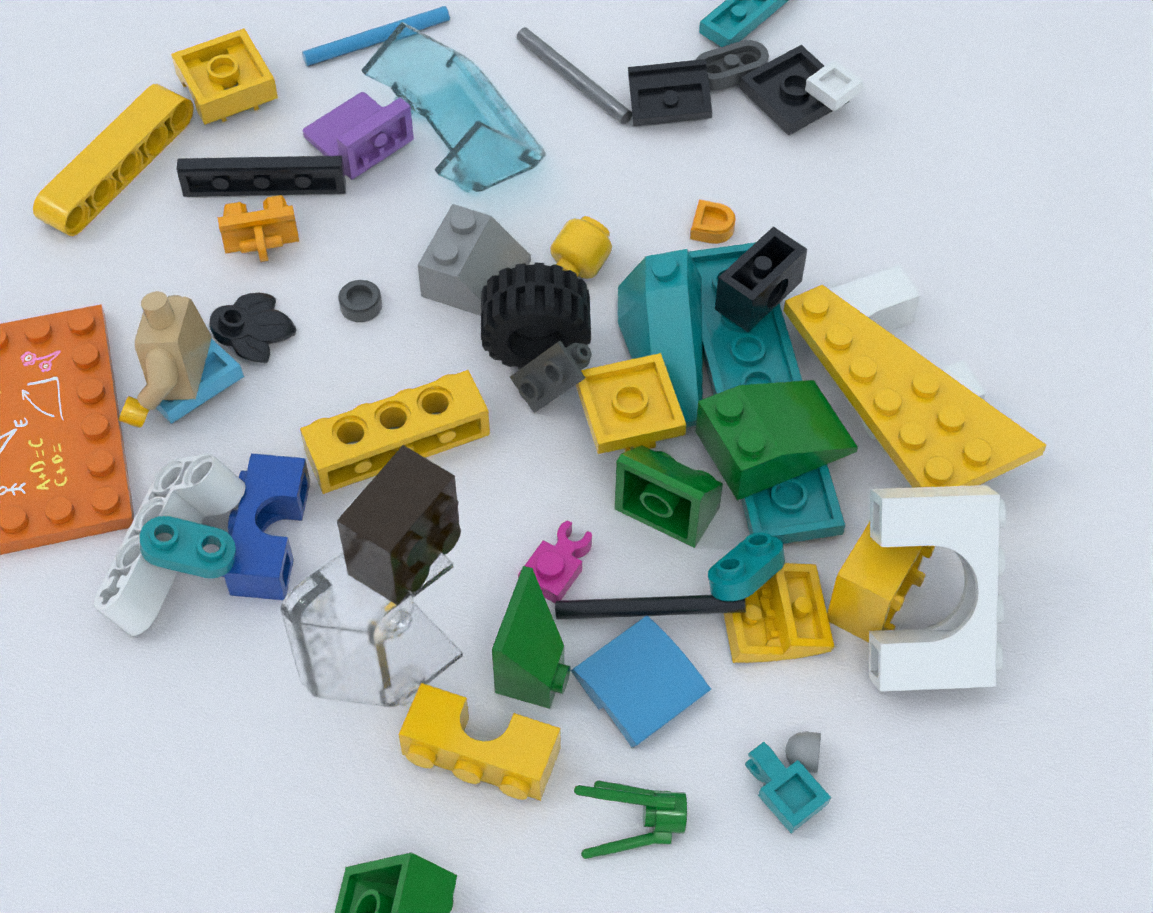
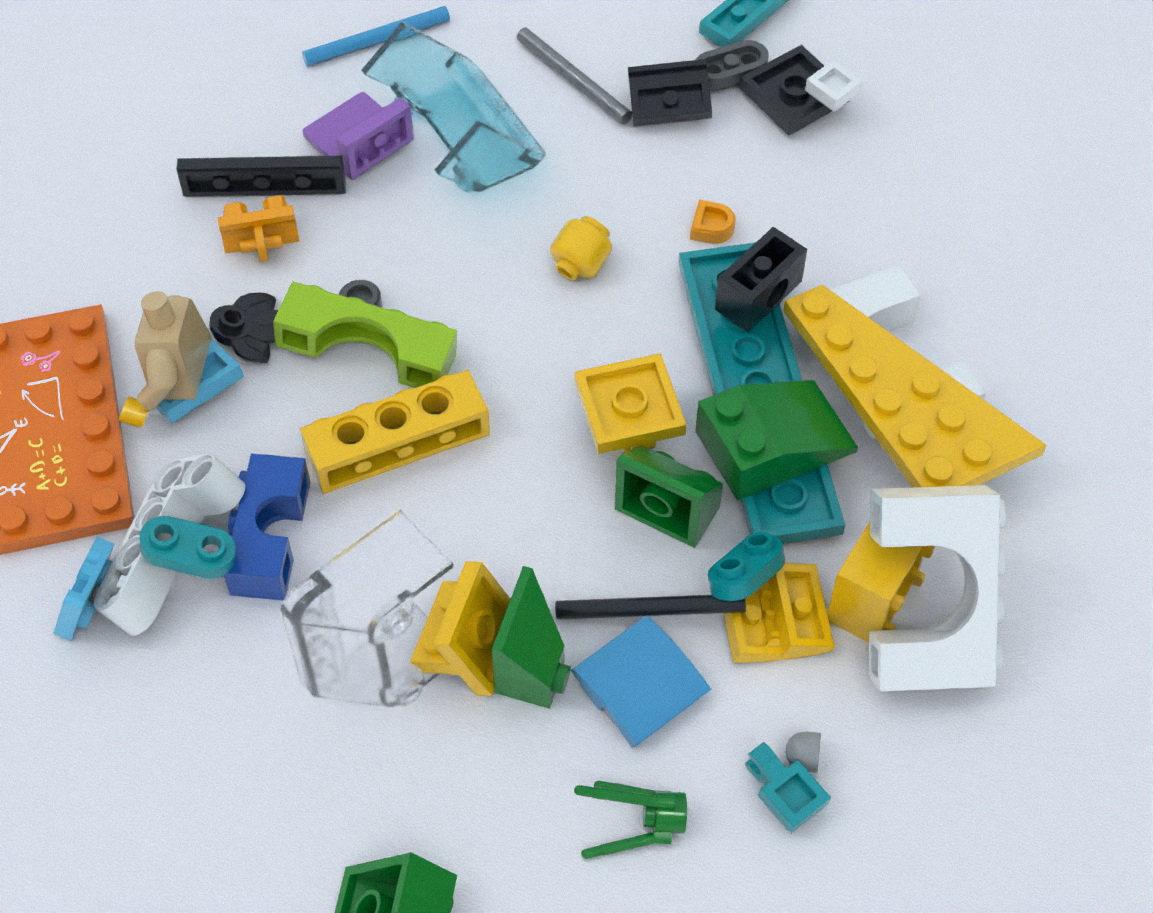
(77, 605): none -> medium azure wing
(113, 160): yellow beam -> none
(221, 65): yellow brick -> none
(317, 319): none -> lime arch
(400, 525): dark brown brick -> none
(464, 256): light grey slope -> none
(464, 628): none -> yellow bracket
(514, 762): yellow arch -> none
(531, 311): black tyre -> none
(551, 374): dark grey hinge -> none
(558, 565): dark pink plate -> none
(664, 315): teal wedge -> none

